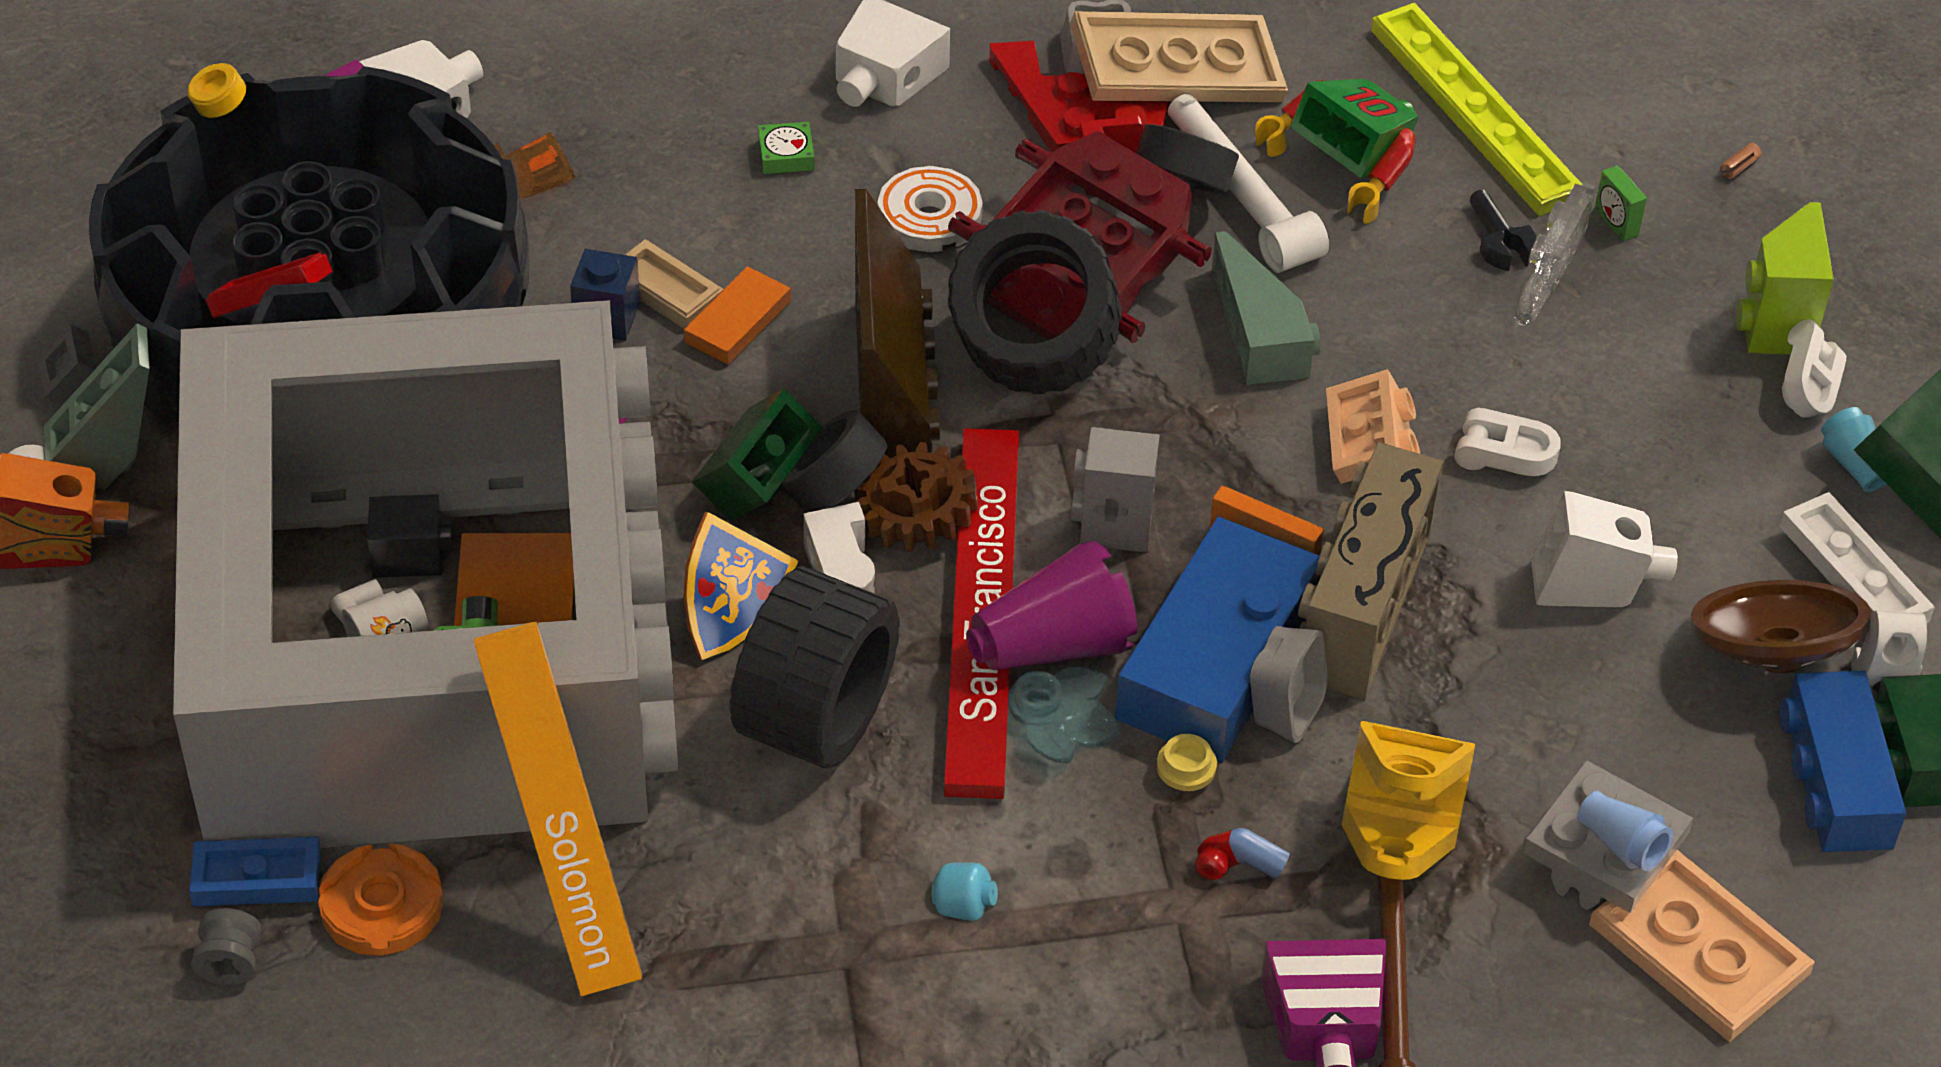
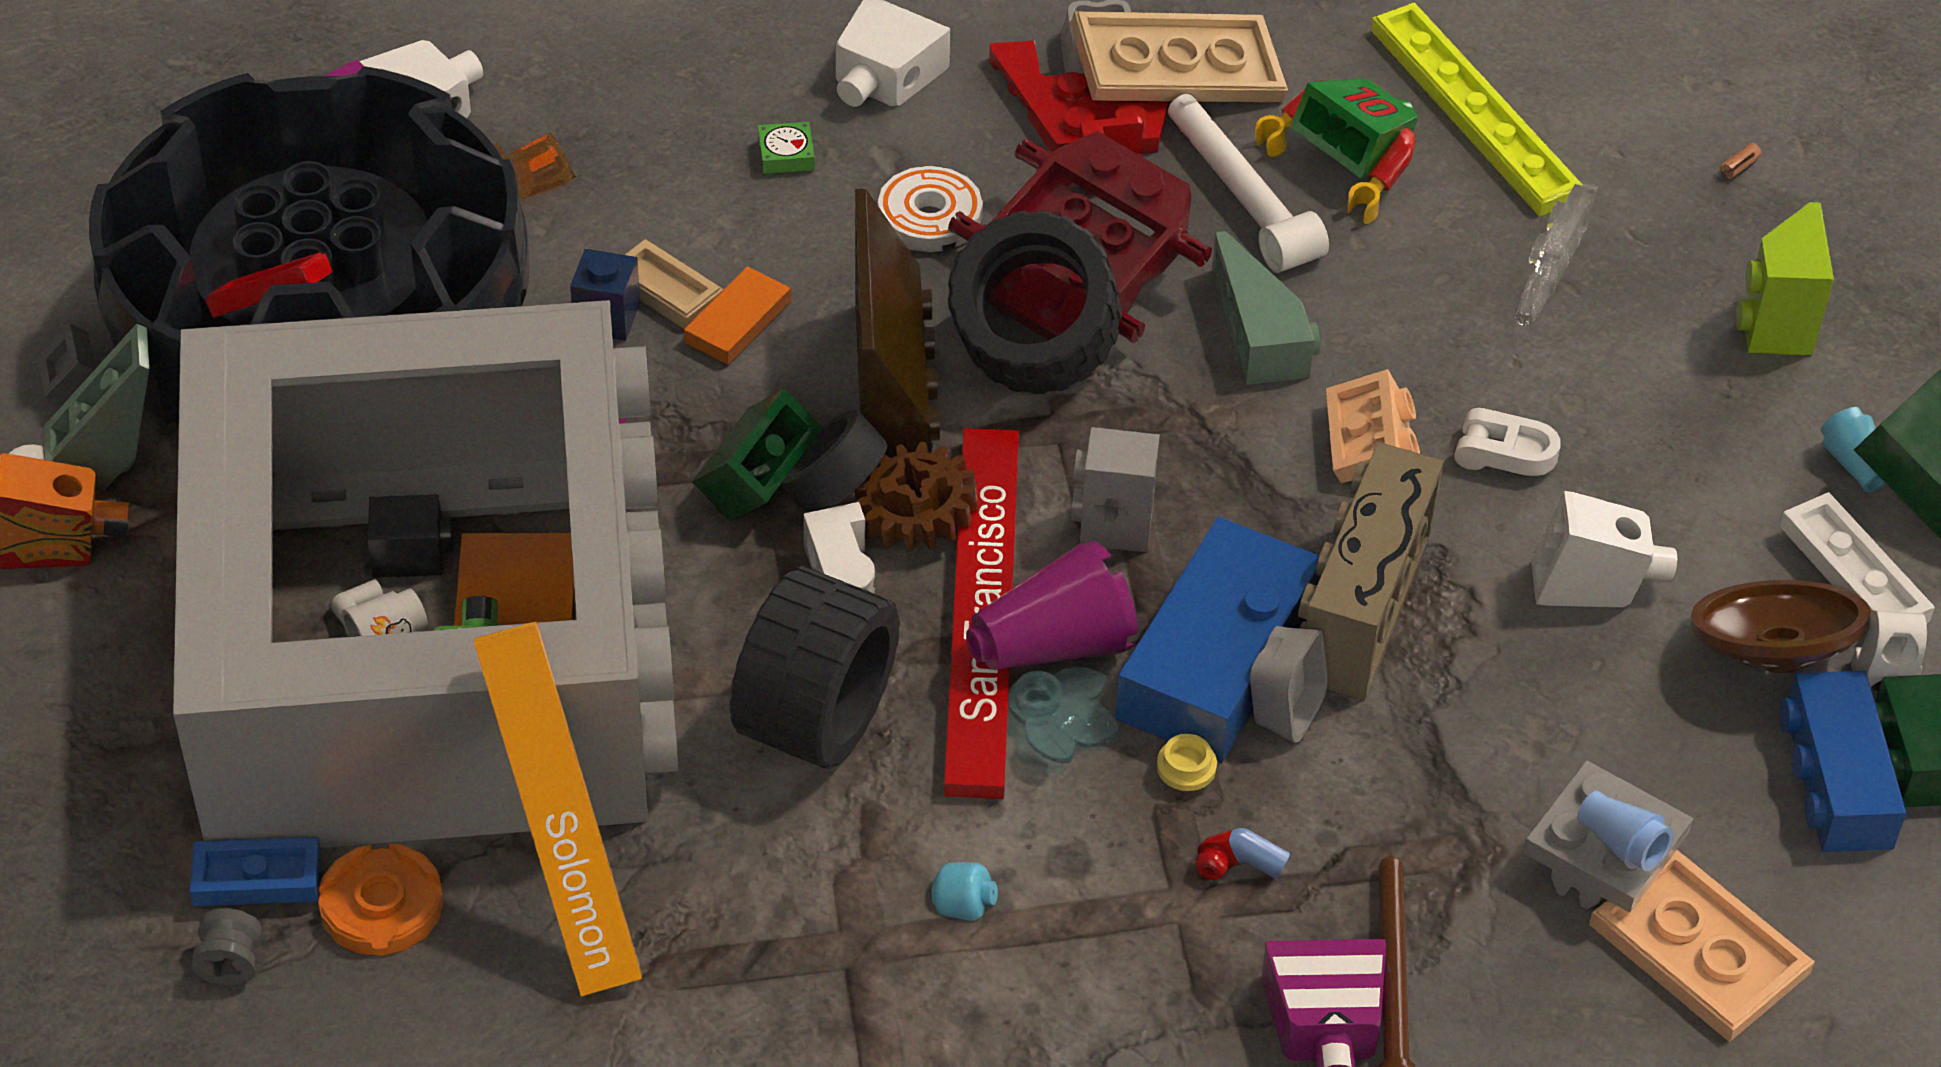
(216, 90): yellow tile -> none
(727, 584): shield -> none
(1189, 157): black tyre -> none
(1266, 520): orange tile -> none
(1405, 799): yellow piece -> none
(1501, 235): black bar -> none
(1620, 203): bright green tile -> none
(1812, 371): white plate -> none

